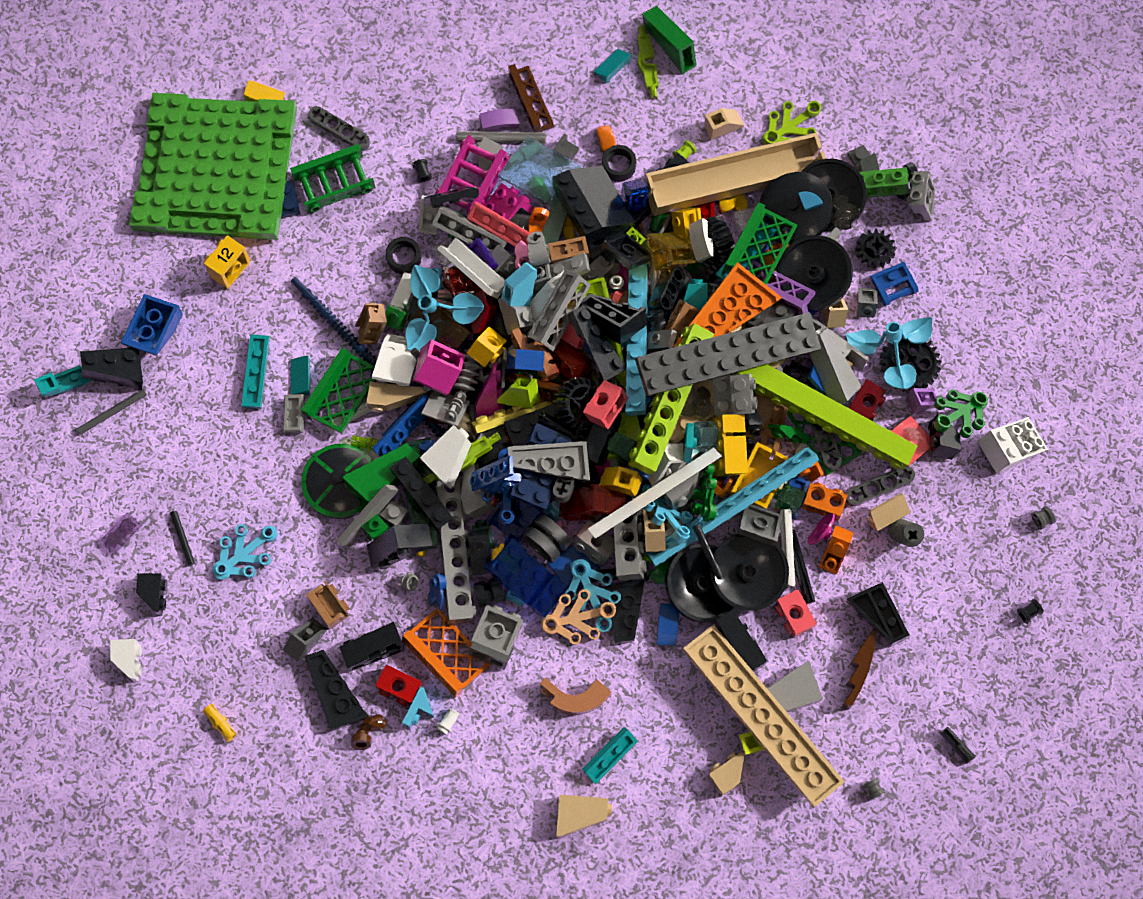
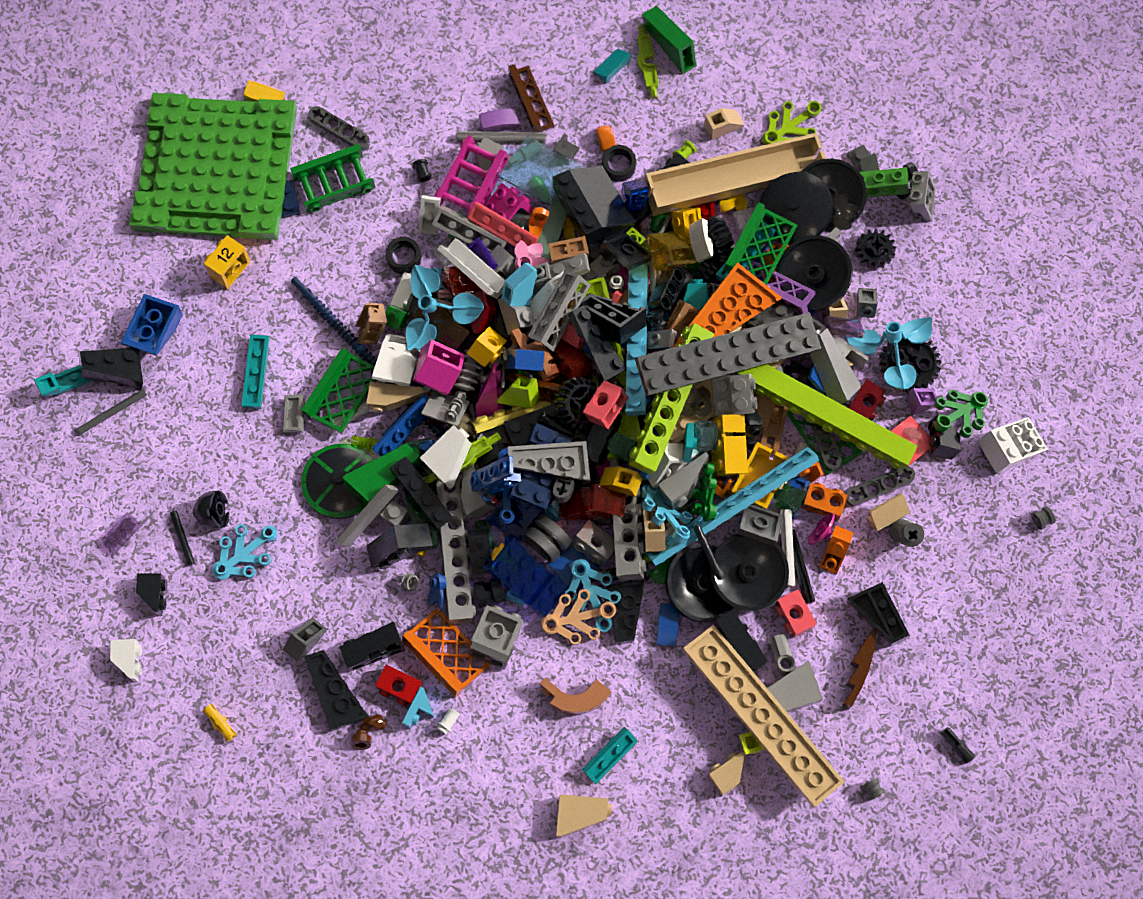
(210, 510): none -> black cylinder
(300, 375): teal slope -> none
(328, 605): medium nougat hinge -> none
(374, 527): green bracket -> none
(451, 196): black plate -> none
(537, 249): light grey piece -> none
(654, 492): white sticker -> none
(781, 653): none -> light grey piece
(792, 434): green slope -> none
(809, 200): dark azure tile -> none
(844, 327): none -> clear purple plate
(891, 278): blue plate -> none
(1030, 611): black bush -> none

